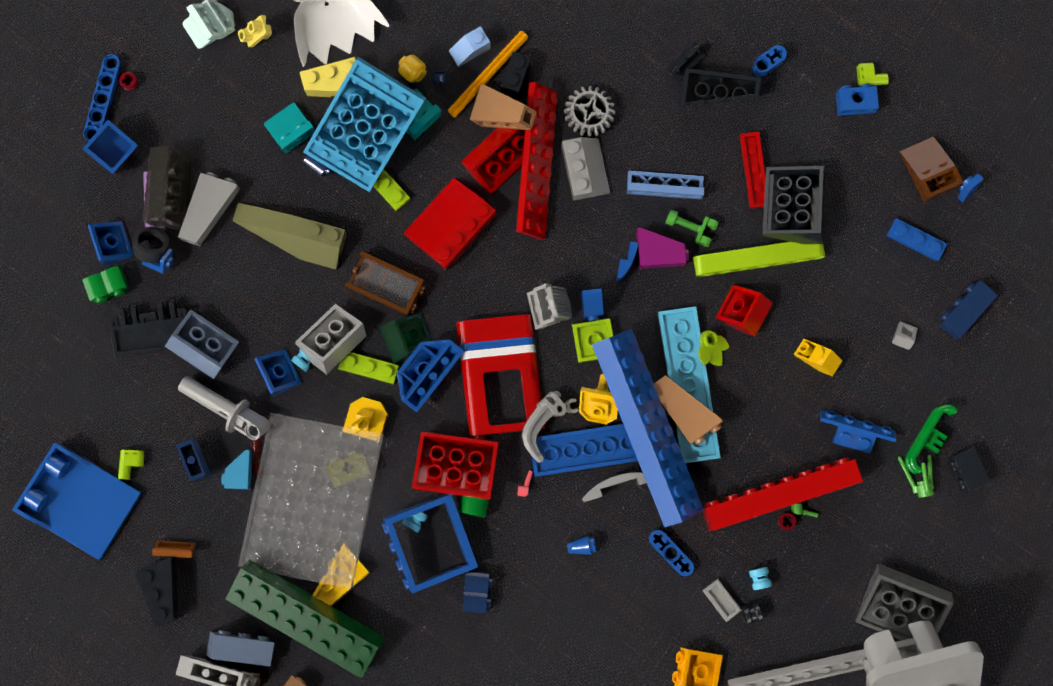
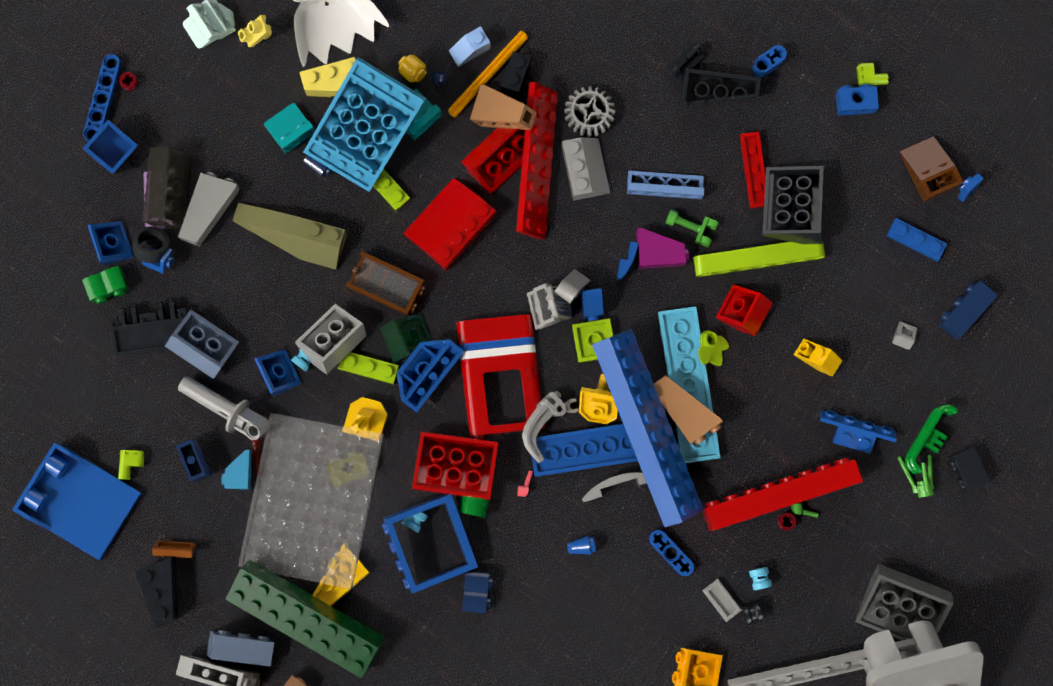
(572, 286): none -> light grey beam

